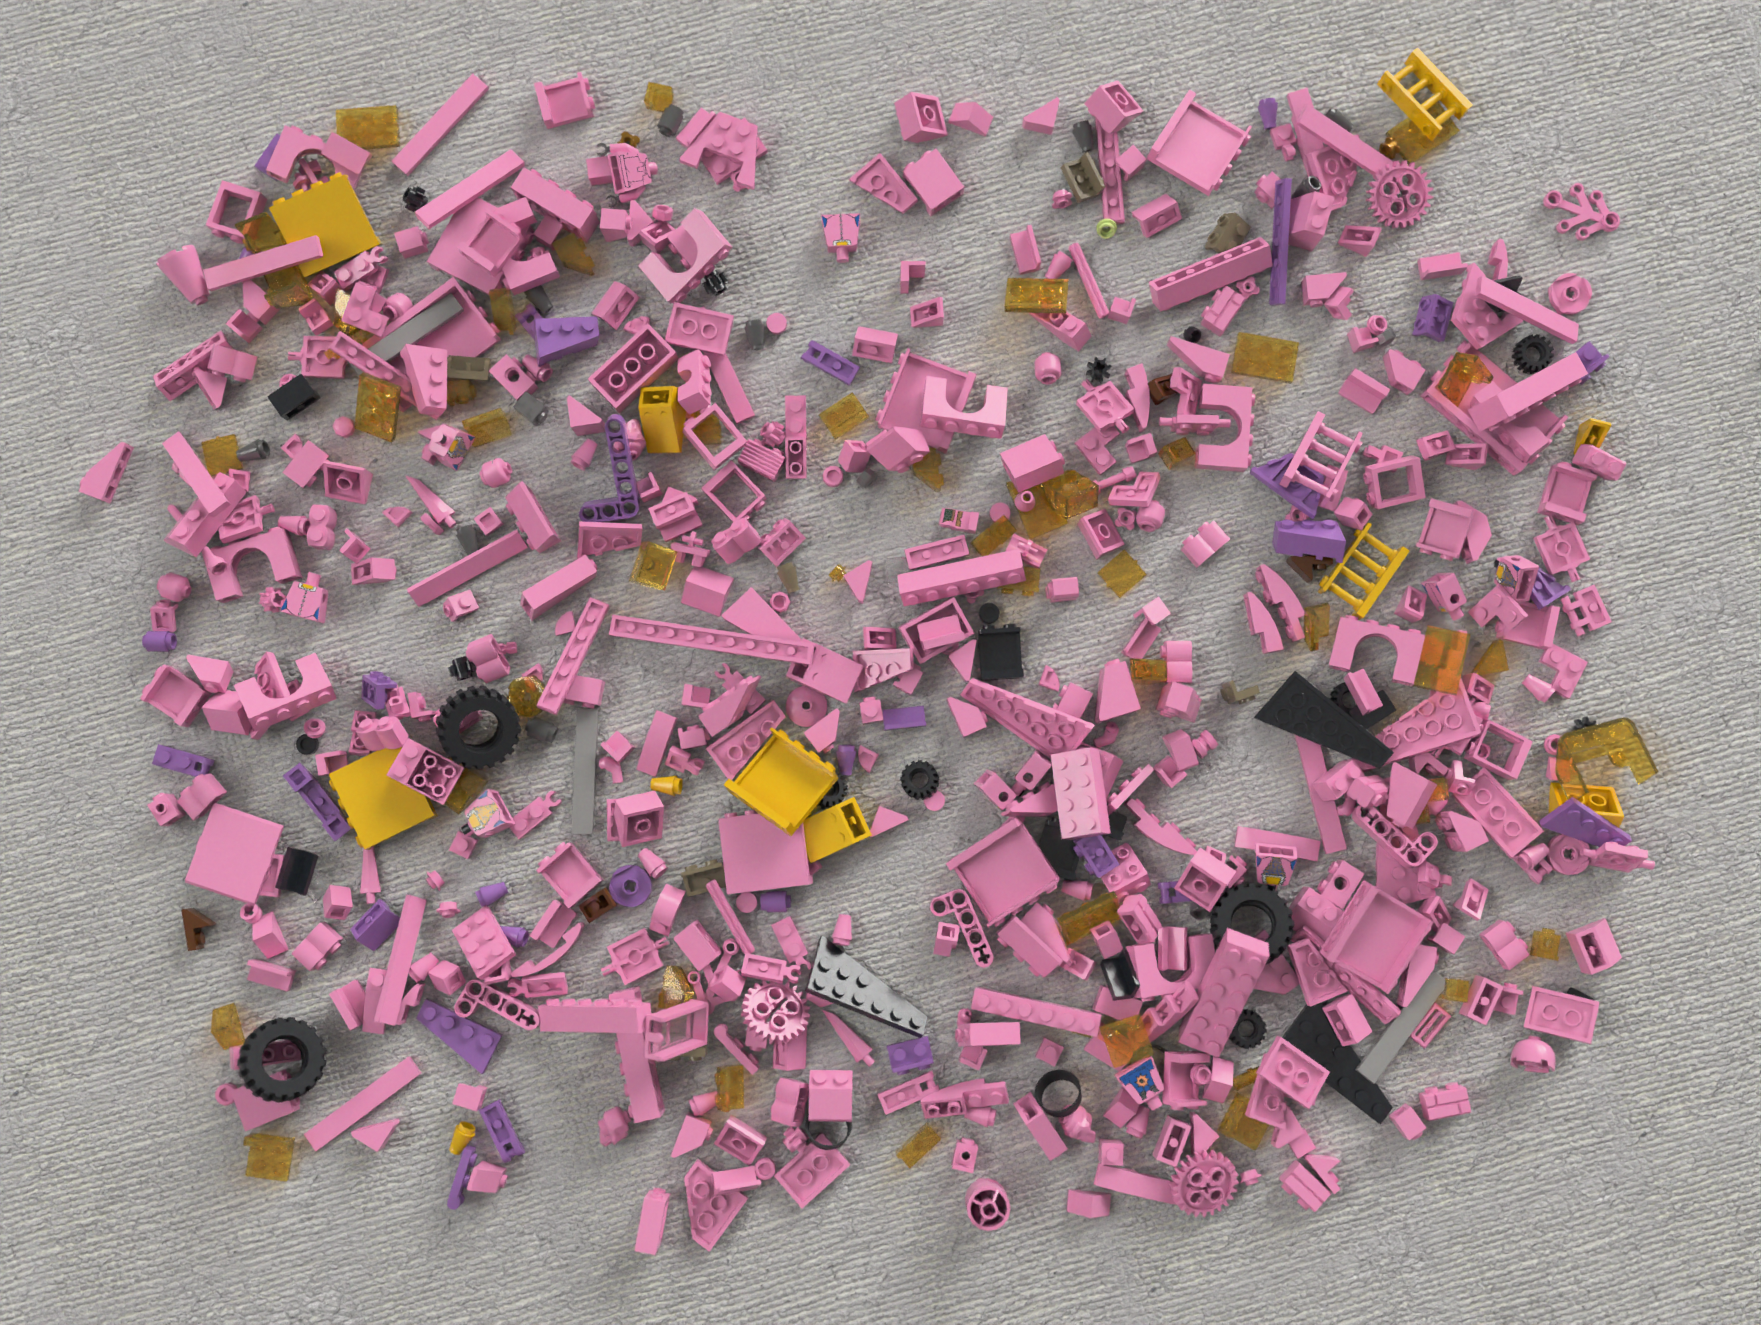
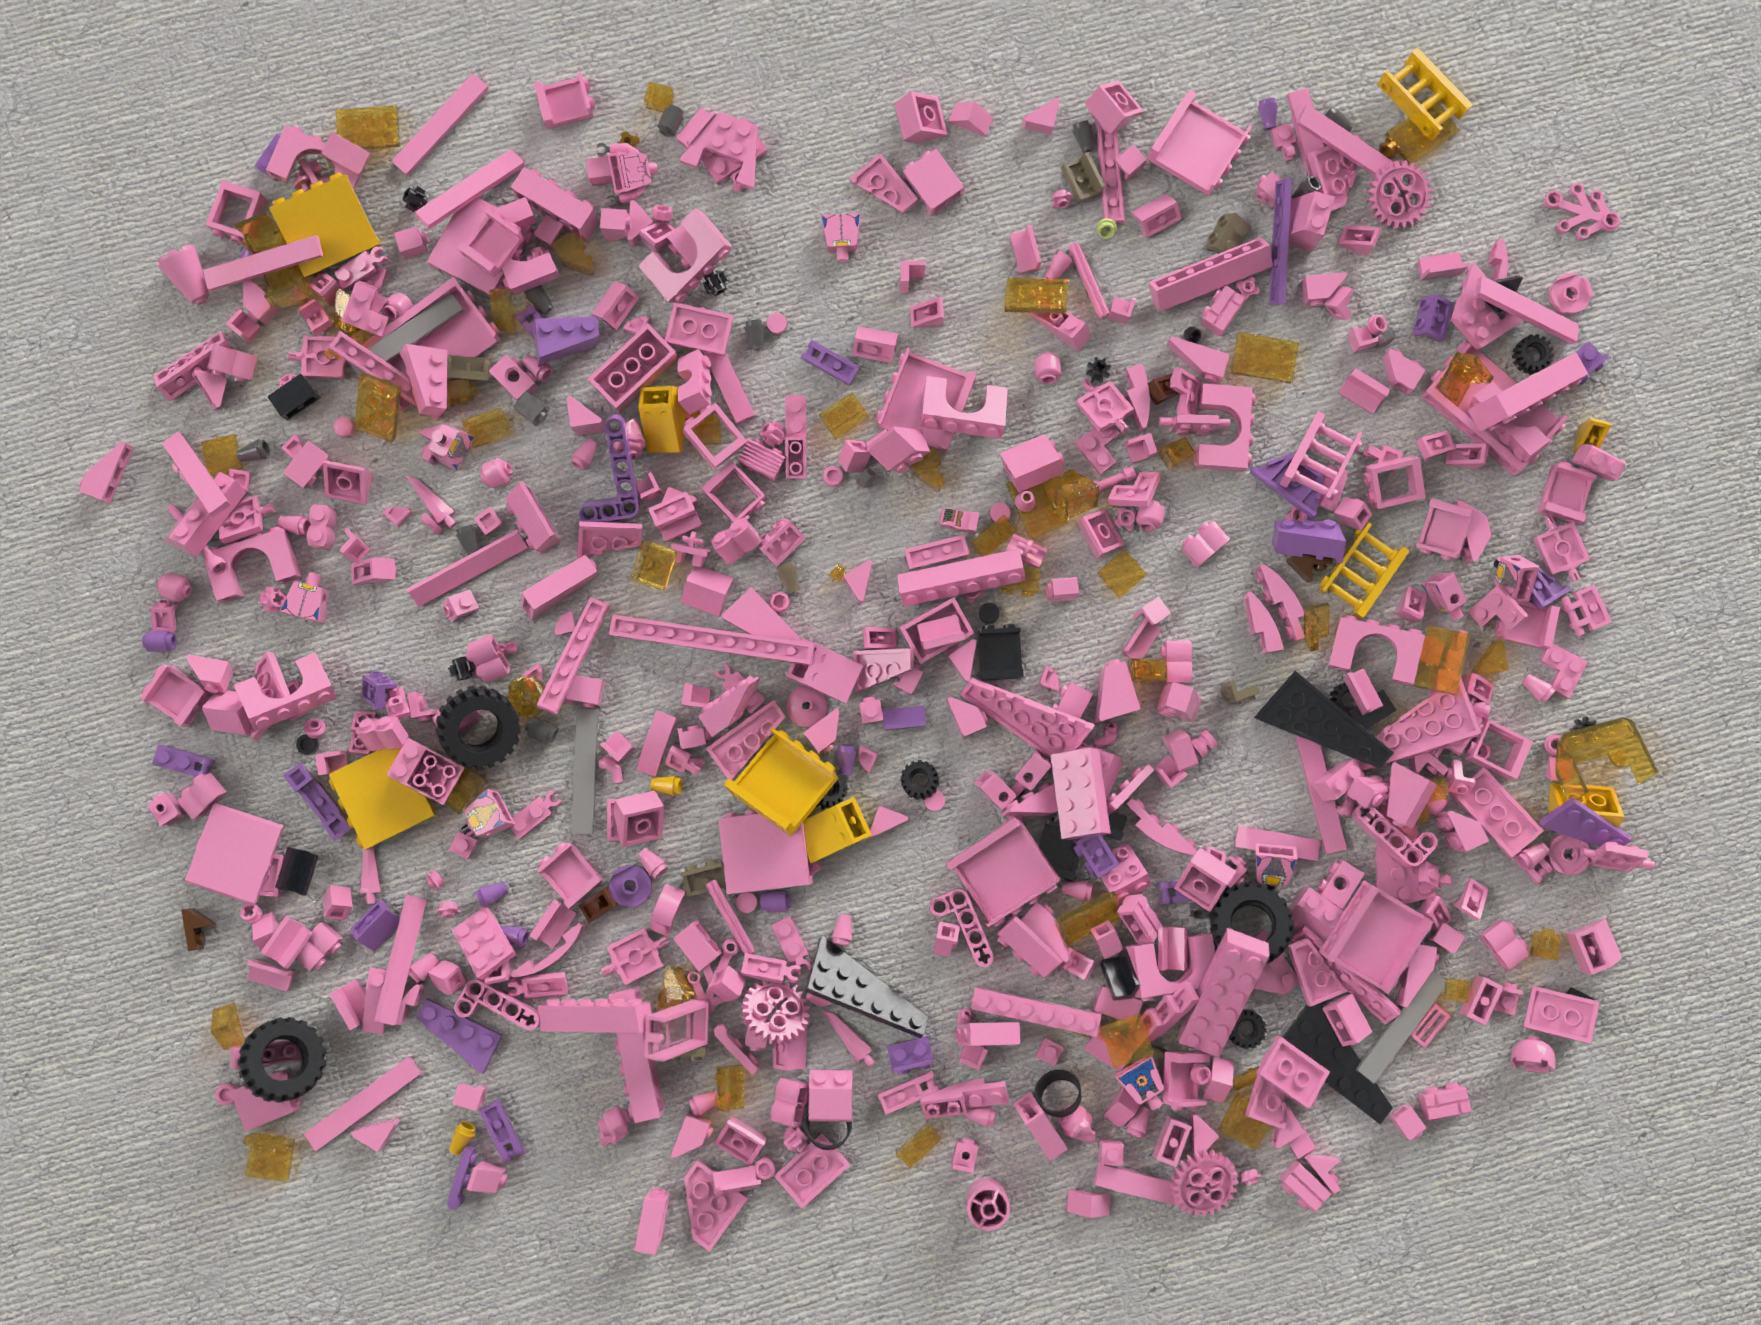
(287, 942): none -> bright pink panel

